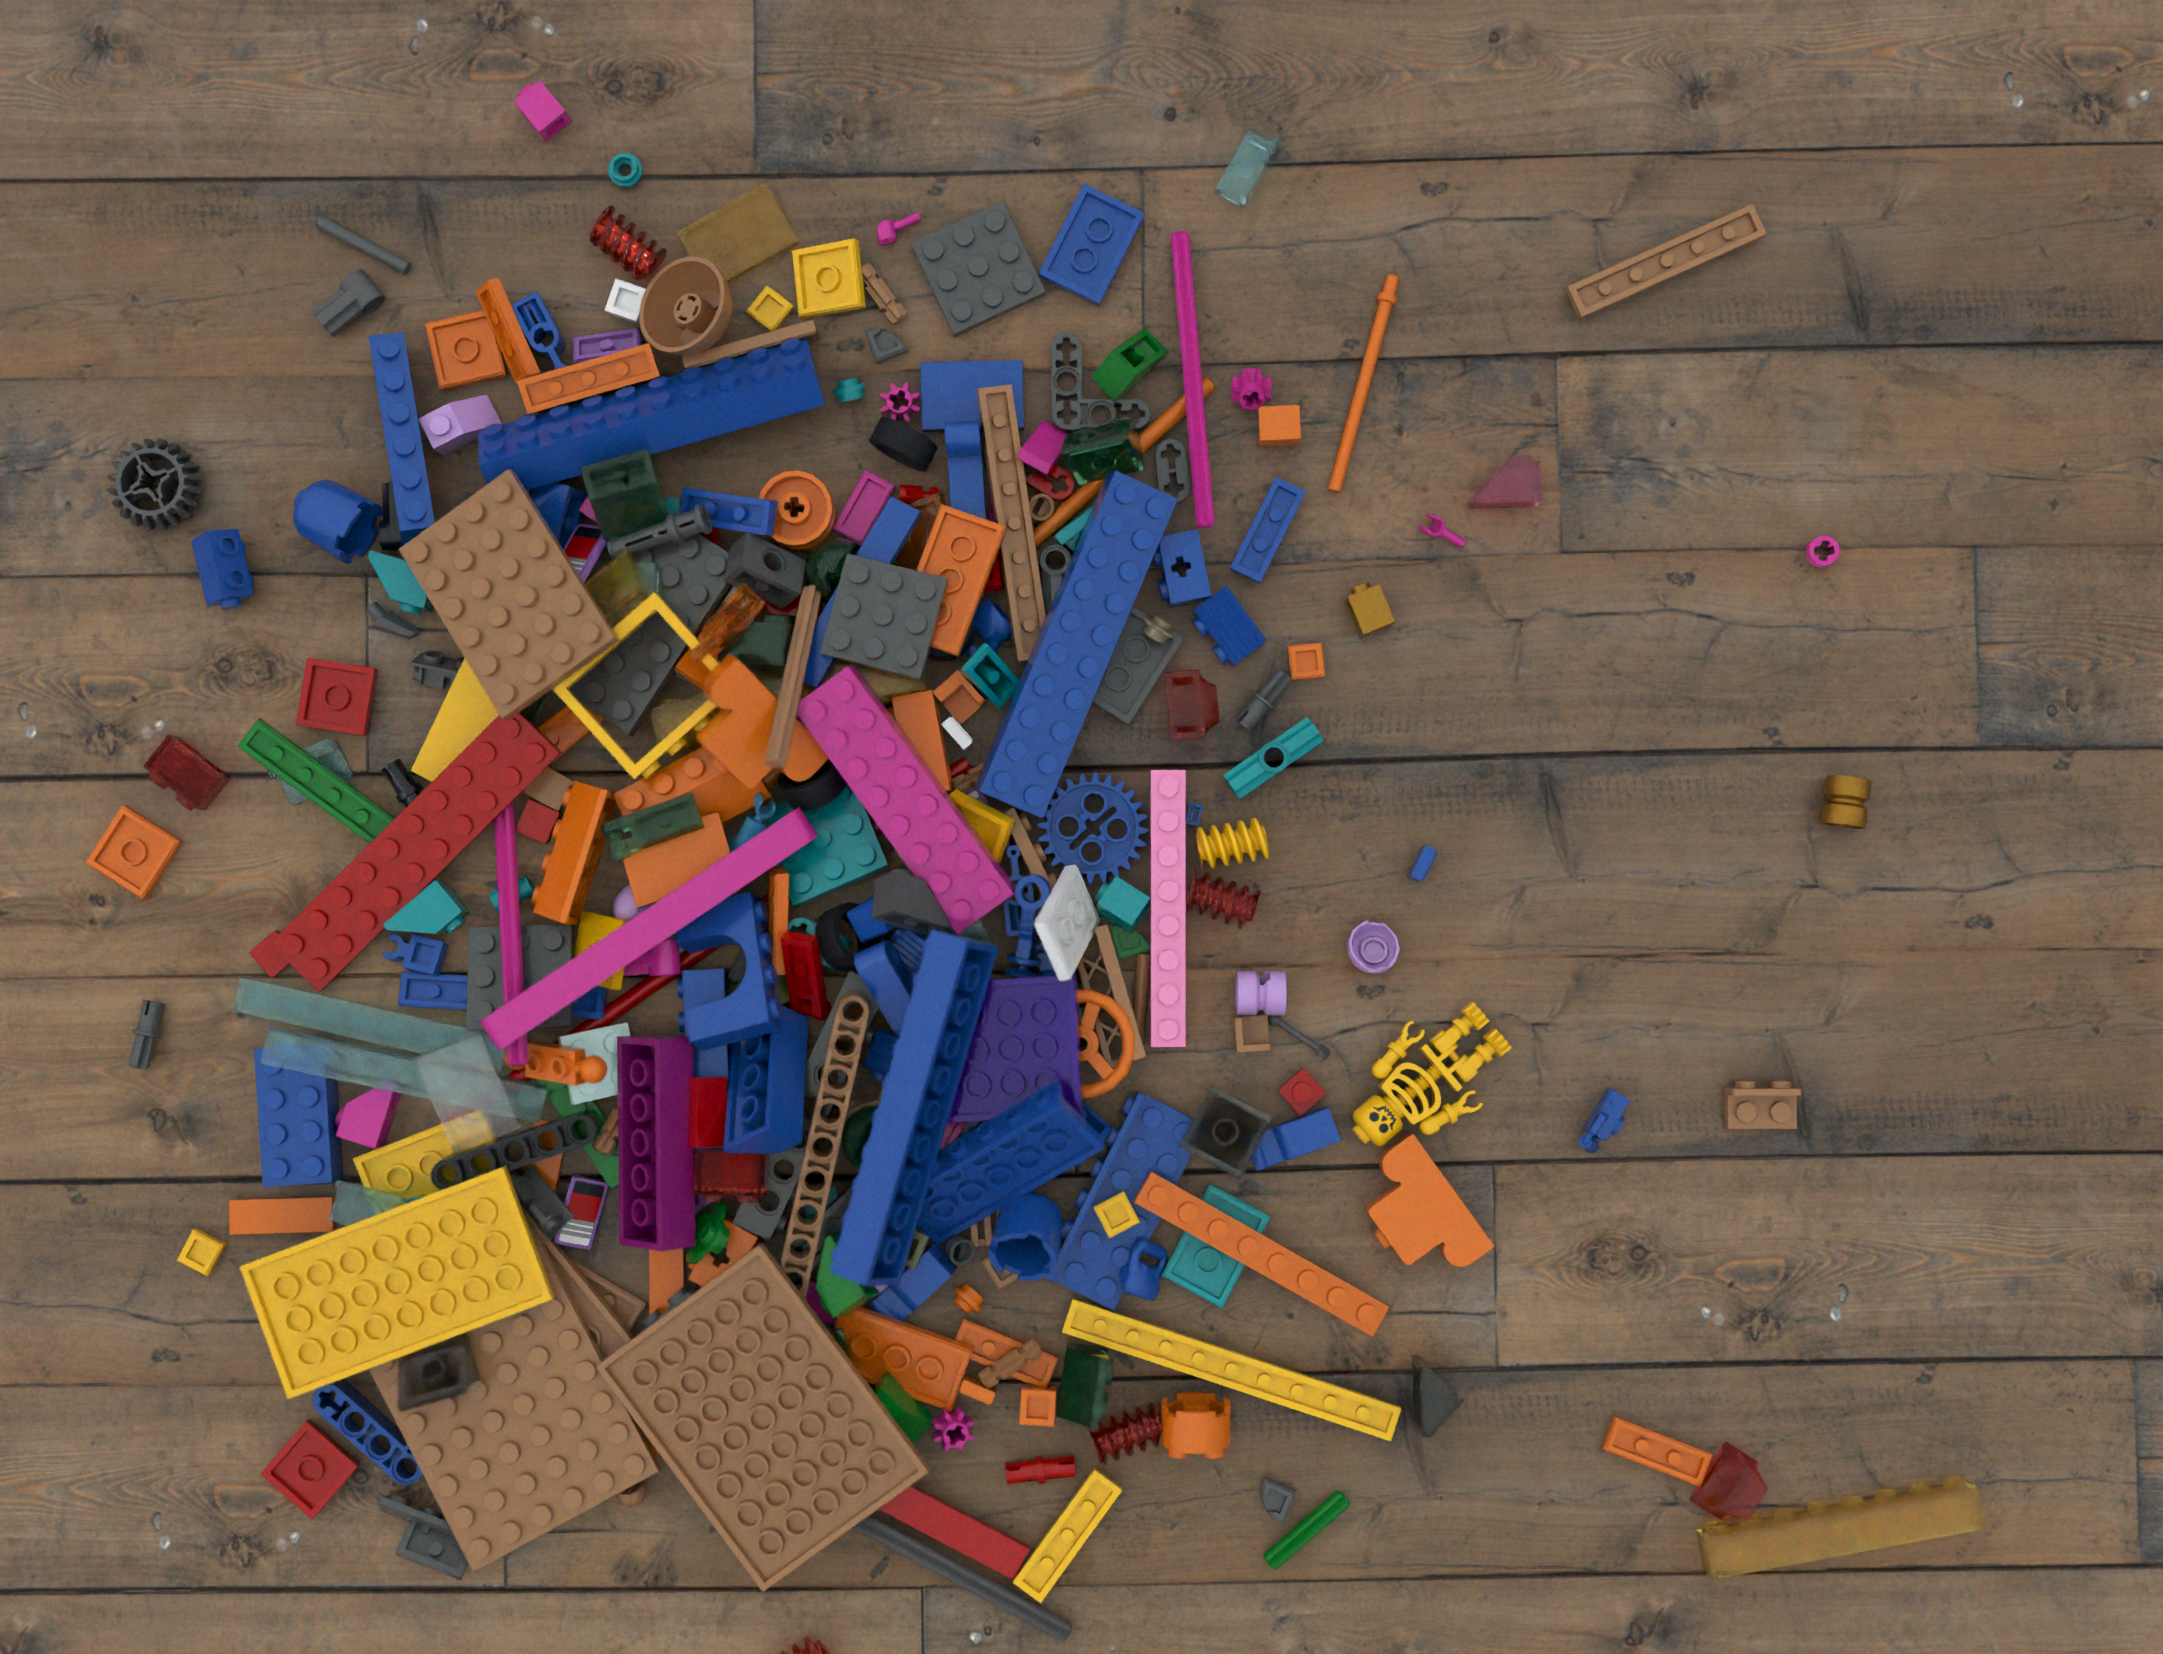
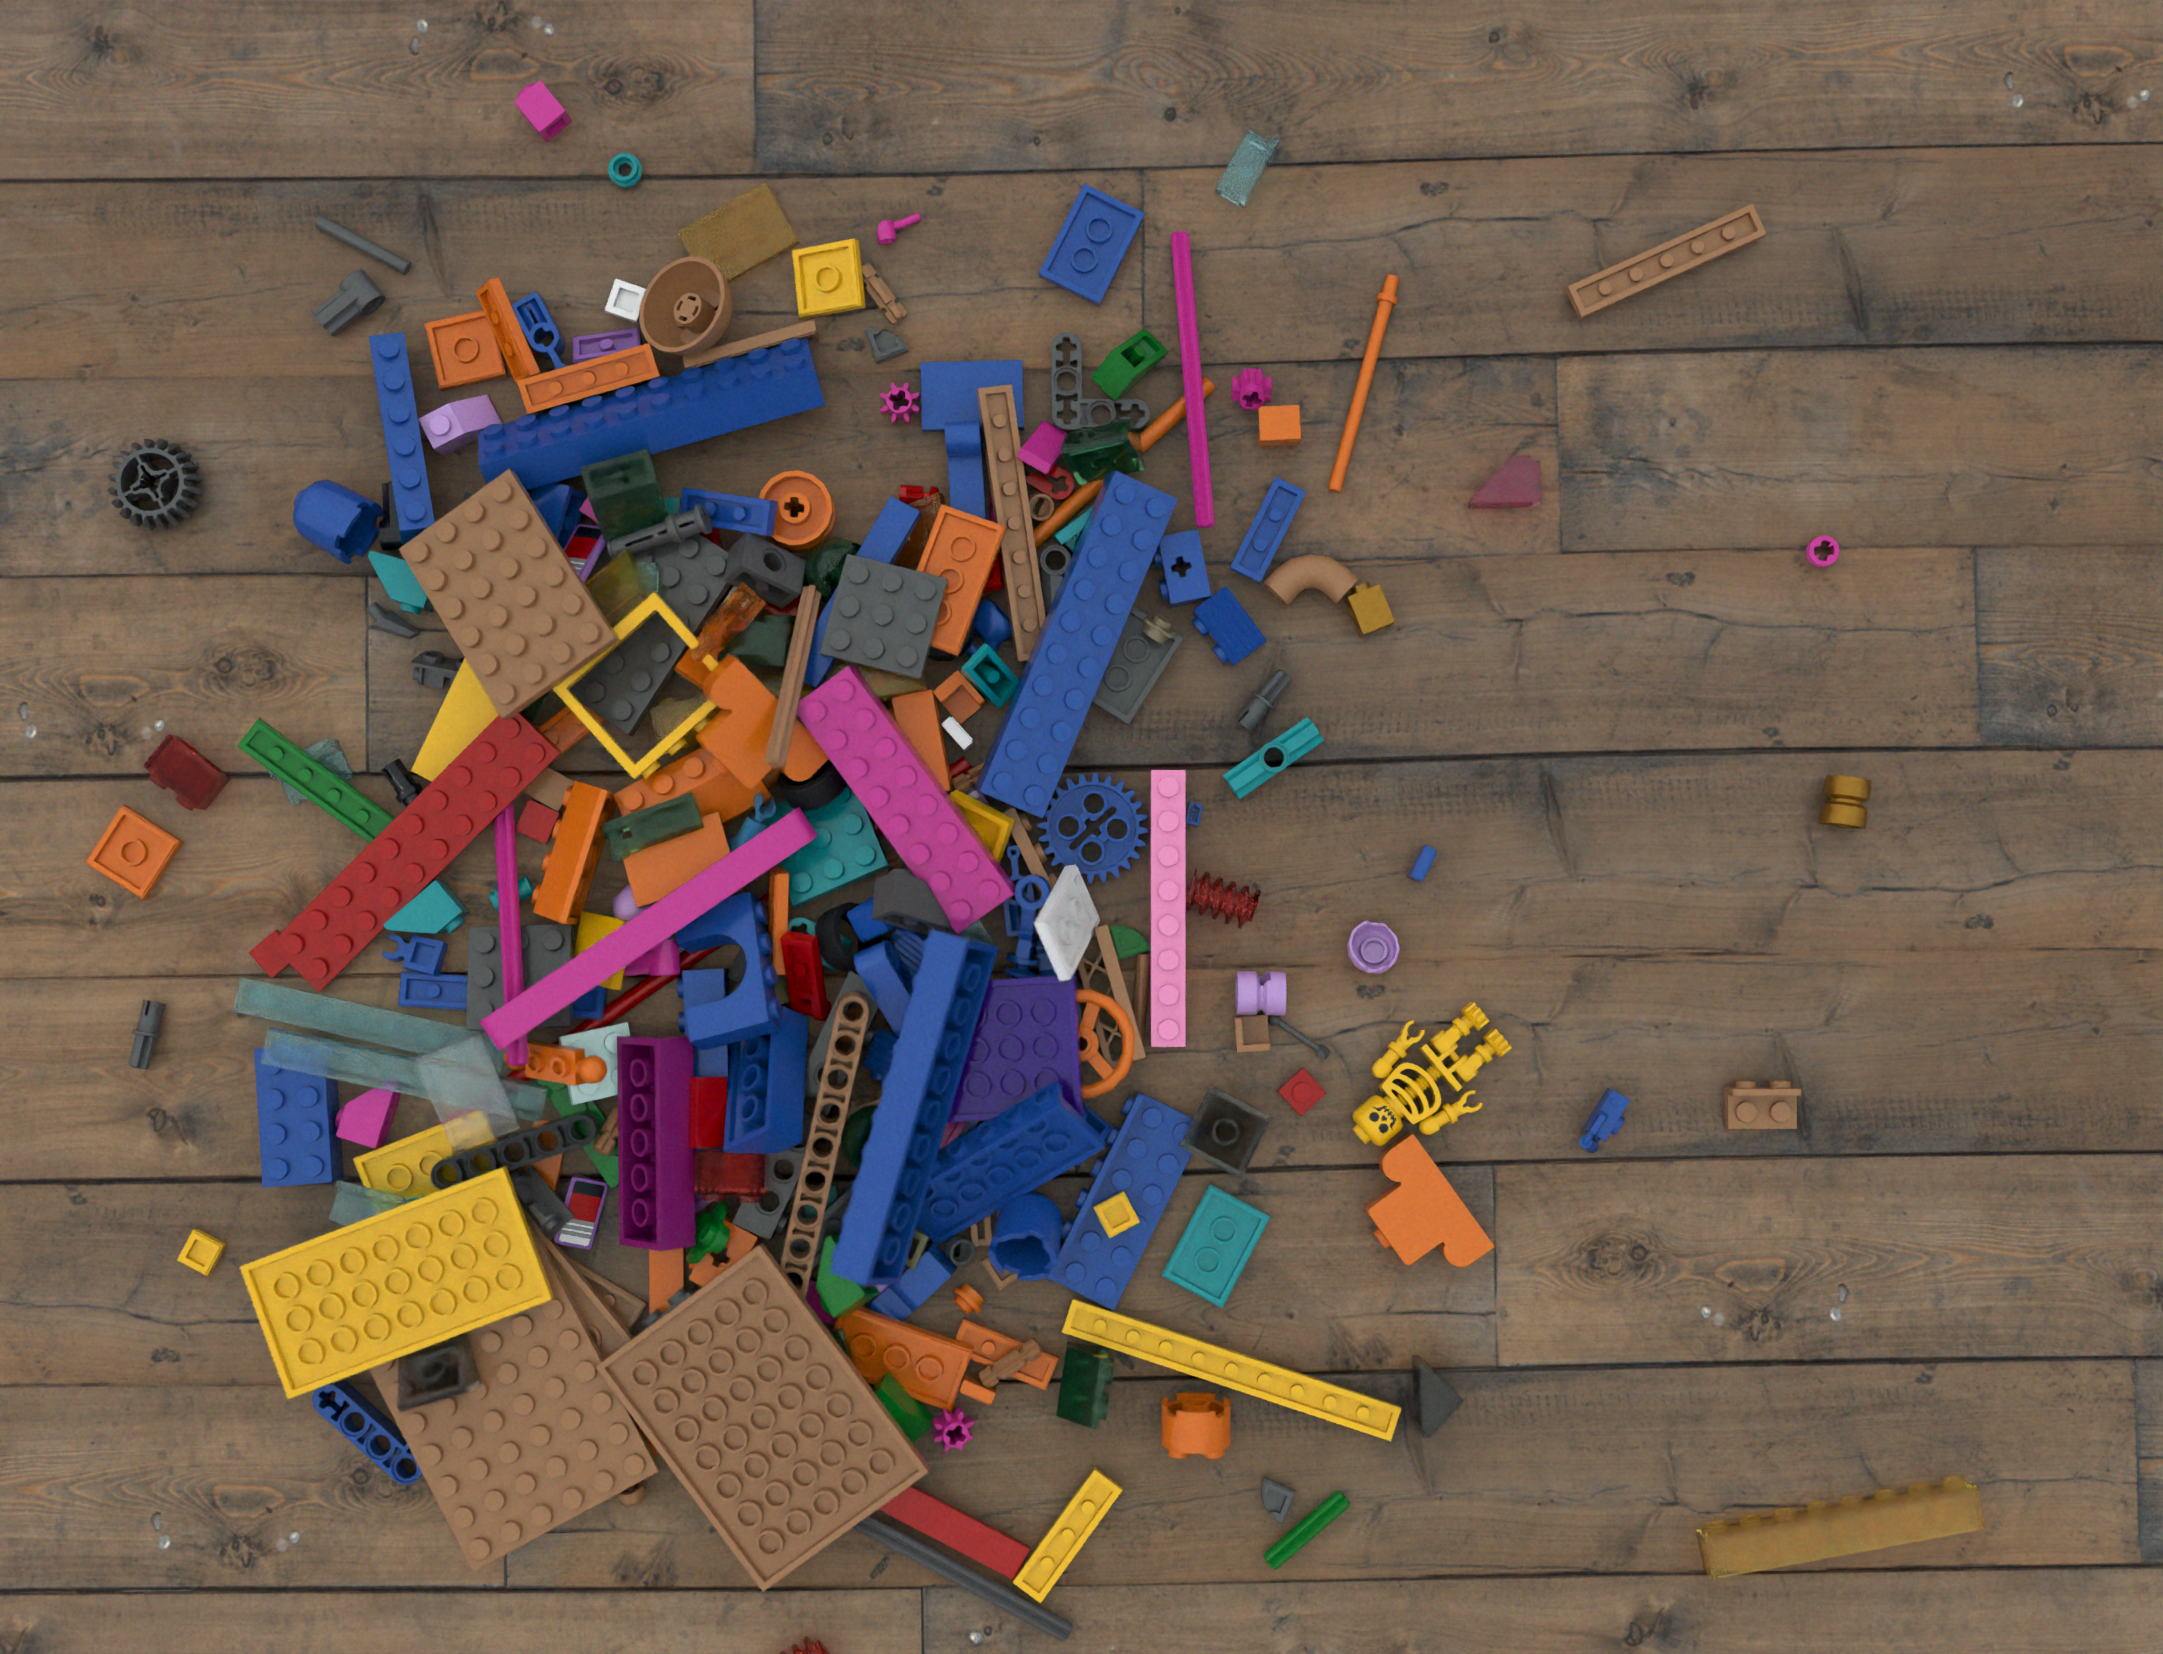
(223, 568): blue brick -> none
(280, 1215): orange tile -> none
(310, 1469): red plate -> none
(337, 697): red plate -> none
(427, 1538): dark grey bracket -> none
(624, 246): clear red piece -> none
(770, 309): yellow tile -> none
(849, 390): teal plate -> none
(863, 507): dark pink tile -> none
(903, 444): black tyre -> none
(978, 268): dark grey plate -> none
(1038, 1406): orange panel -> none
(1040, 1469): red pin -> none
(1122, 904): teal brick -> none
(1127, 1433): clear red piece -> none
(1140, 1278): blue piece -> none
(1180, 471): dark grey beam -> none
(1190, 705): clear red slope -> none
(1231, 843): yellow piece -> none
(1261, 1253): orange plate -> none
(1296, 1138): blue piece -> none
(1306, 661): orange tile -> none
(1310, 572): none -> medium nougat cylinder
(1438, 529): dark pink hand -> none
(1656, 1451): orange tile -> none
(1730, 1485): clear red slope -> none

